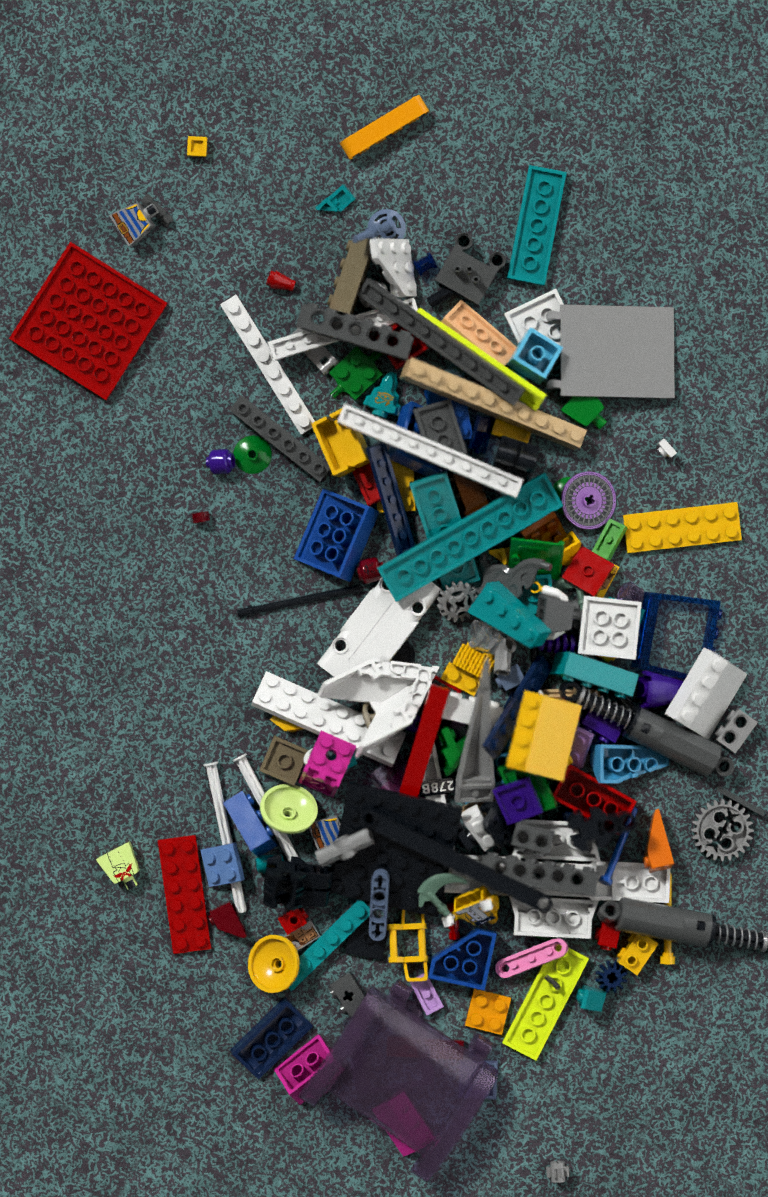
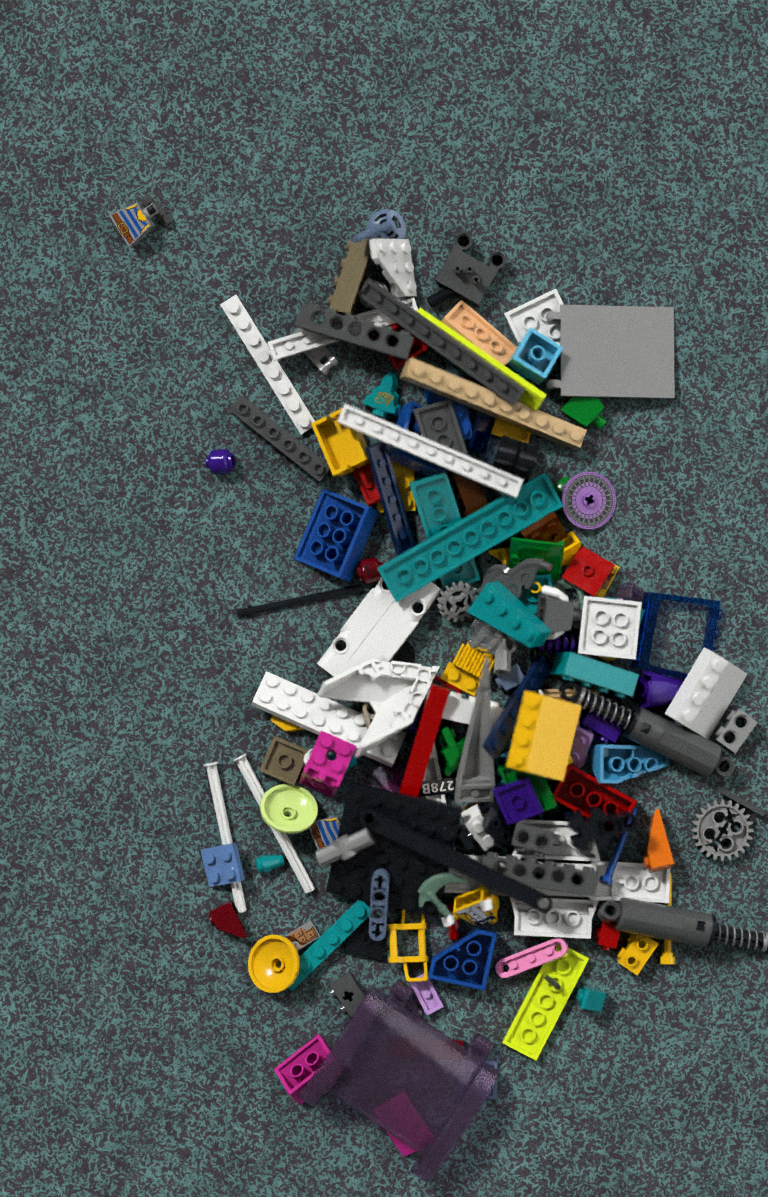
(88, 321): red plate -> none
(120, 865): yellowish green torso -> none
(184, 894): red plate -> none
(197, 146): yellow plate -> none
(201, 517): dark red axle -> none
(250, 823): wedge -> none
(259, 462): green dish -> none
(271, 1038): dark blue slope -> none
(279, 281): red cone -> none
(293, 920): red brick -> none
(303, 884): black connector -> none
(338, 200): teal slope -> none
(355, 373): green plate -> none
(383, 126): light orange beam -> none
(427, 259): clear blue bush -> none
(487, 1011): light orange plate -> none
(536, 225): teal plate -> none
(557, 1171): light grey gear -> none
(605, 980): dark blue gear -> none
(609, 539): bright green plate -> none
(665, 449): white plate -> none
(682, 527): yellow plate -> none

